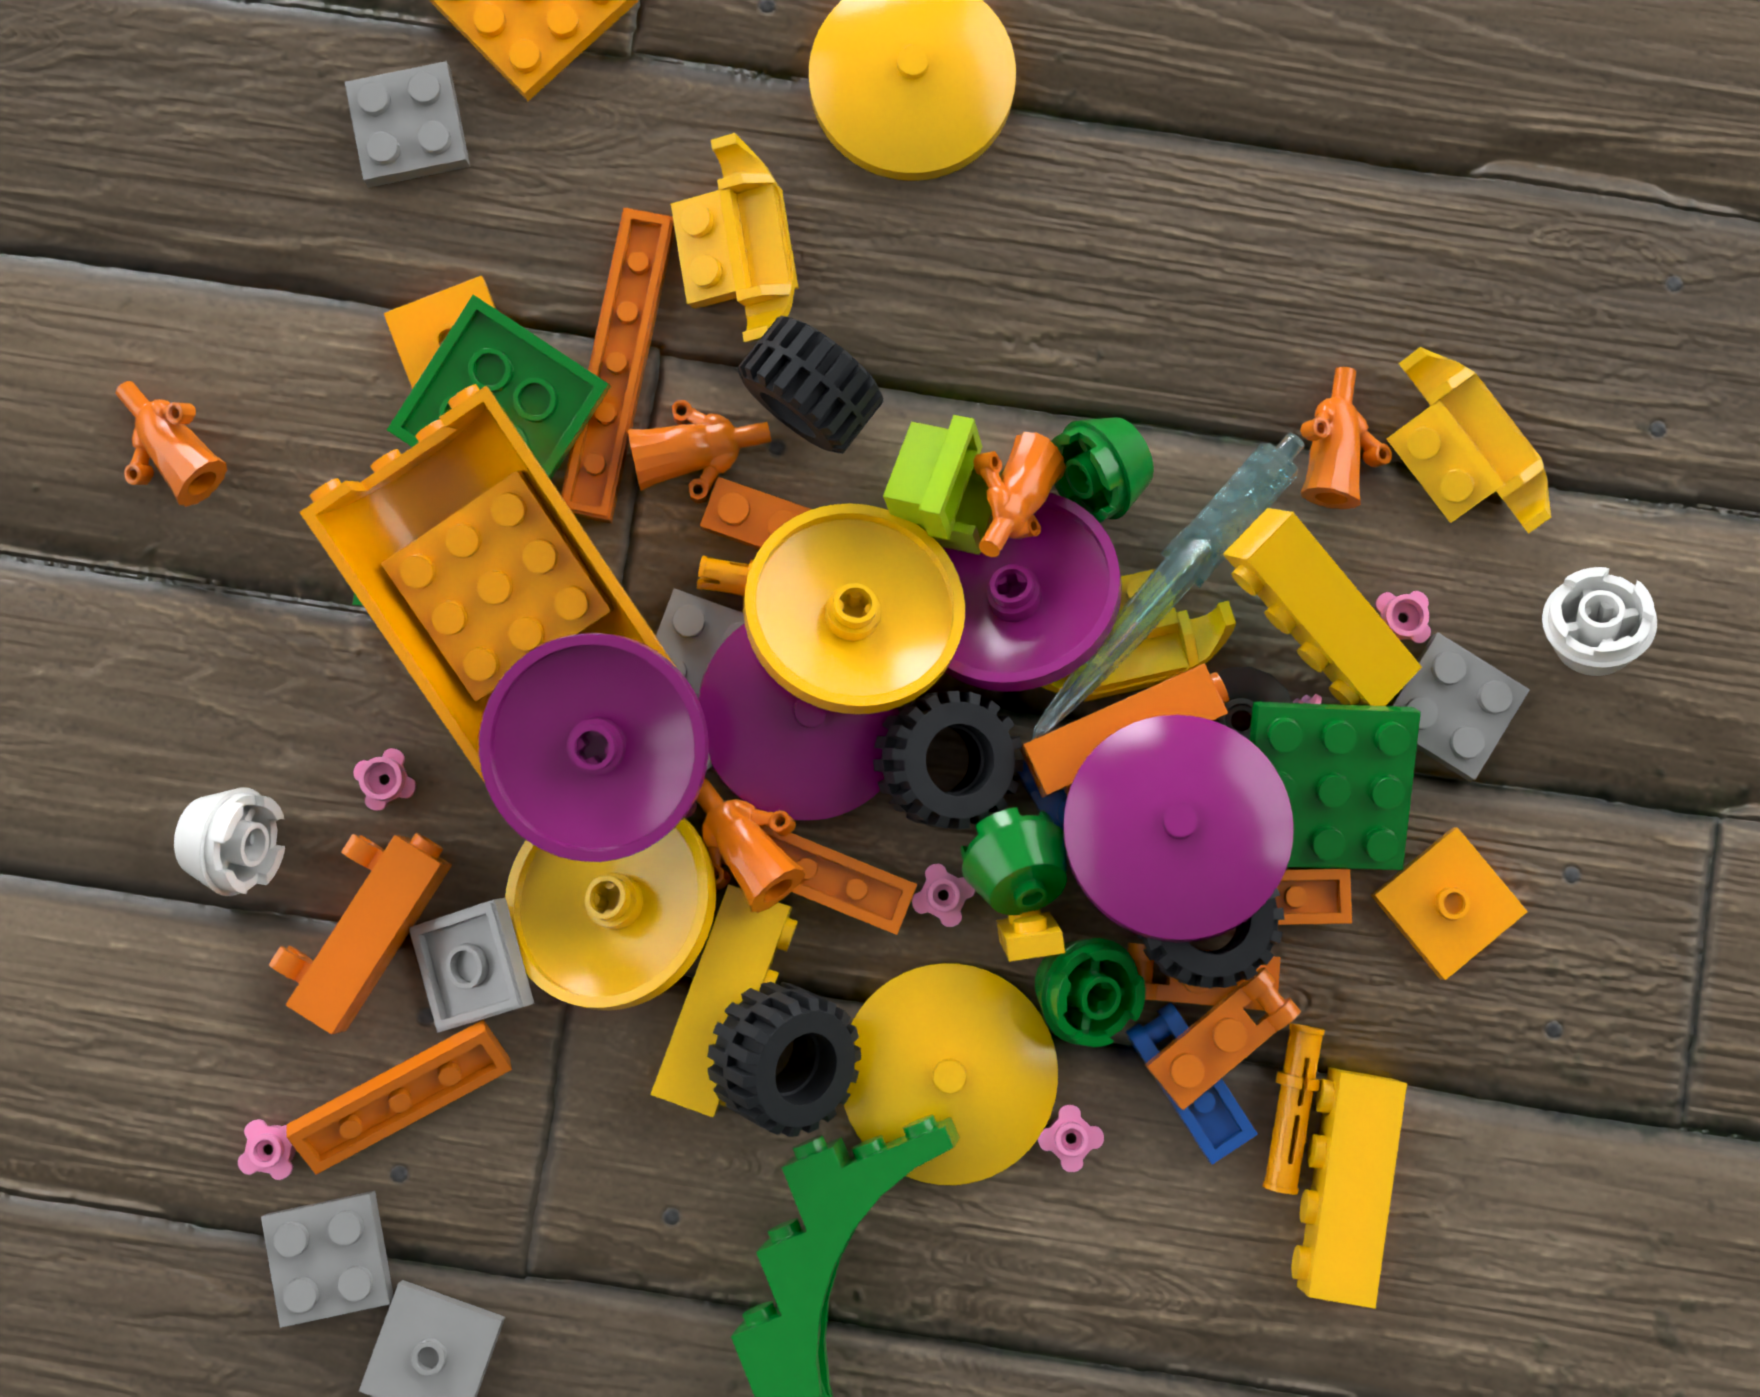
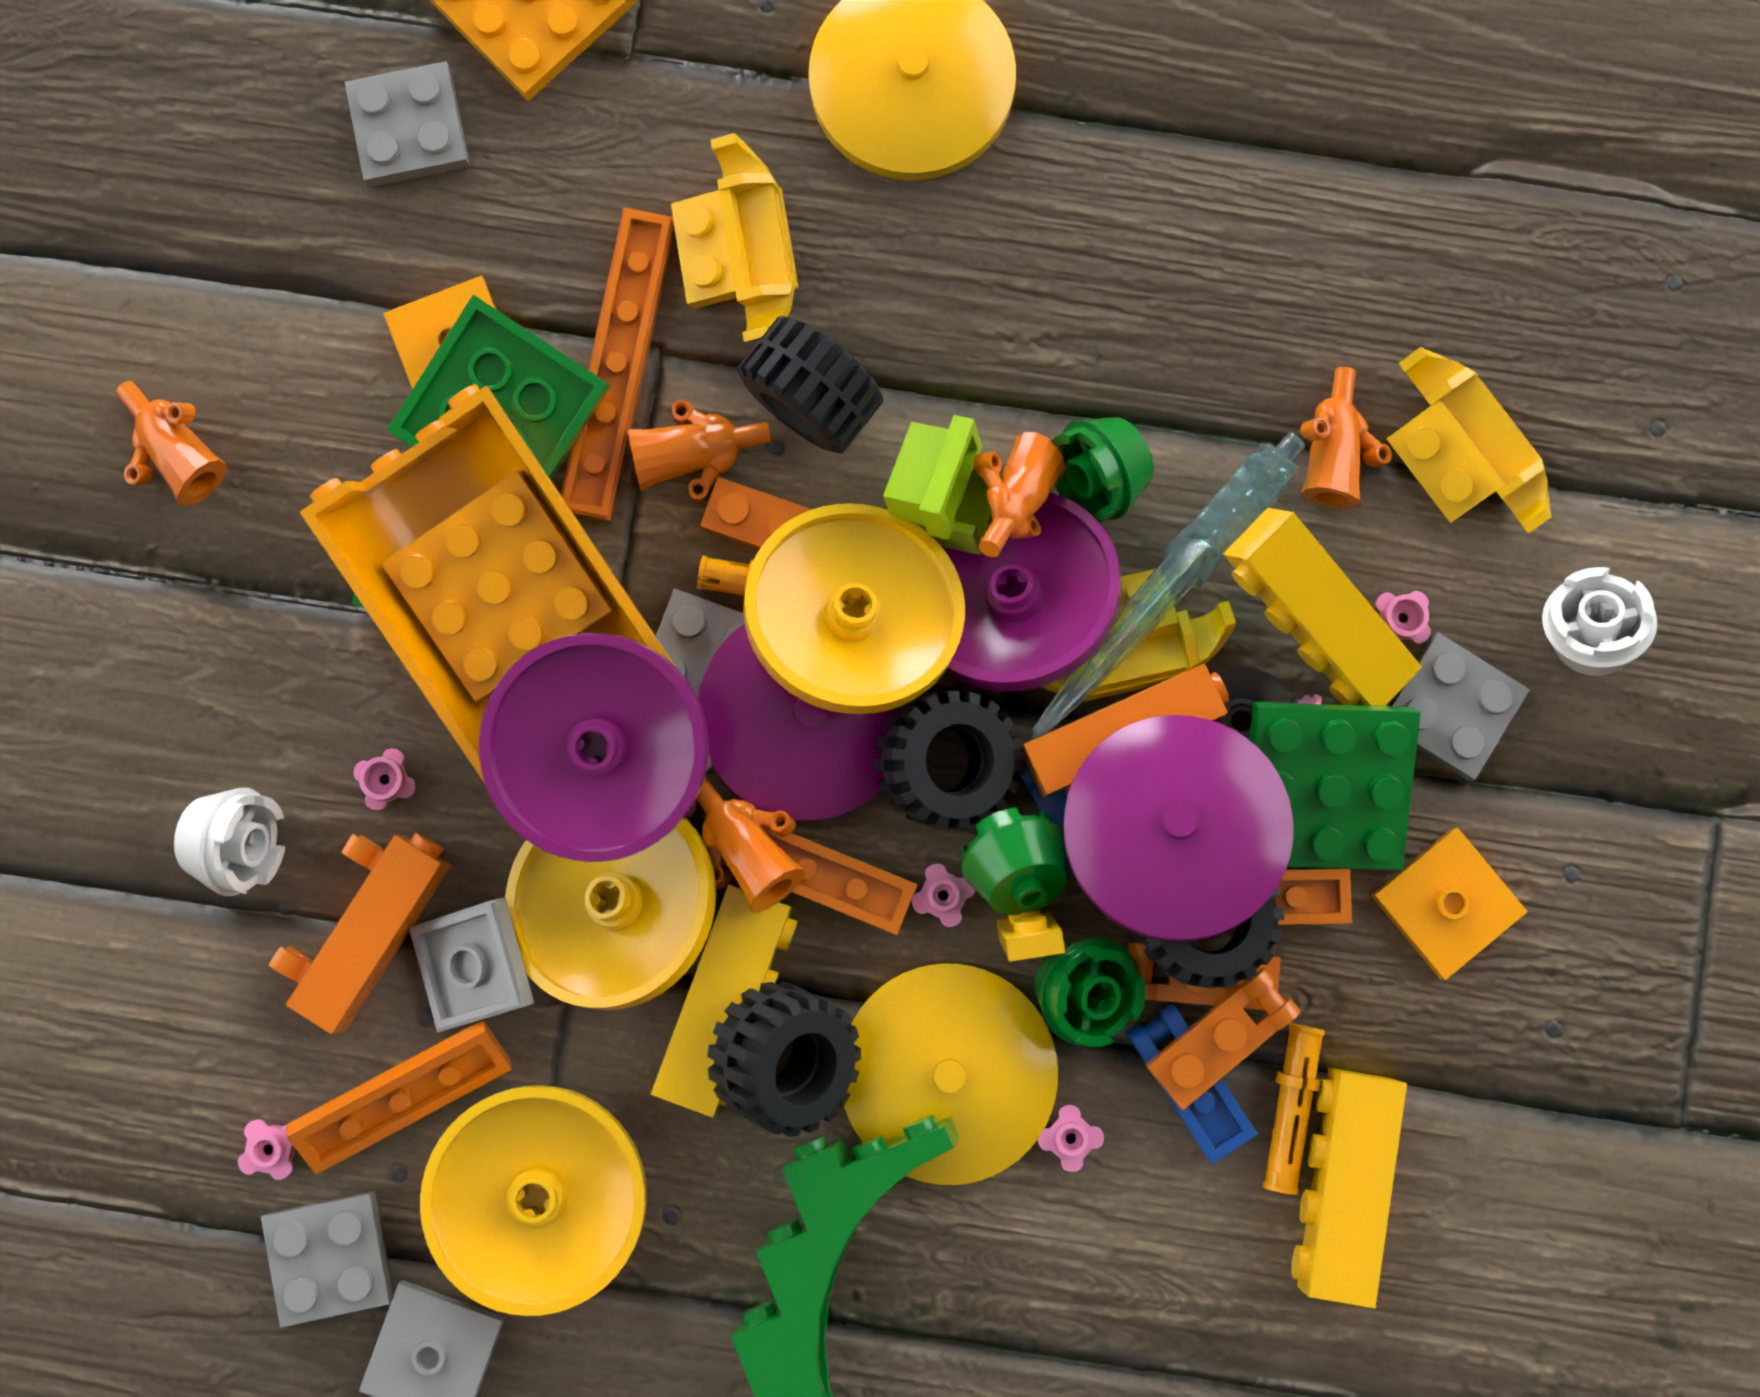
(533, 1200): none -> yellow dish

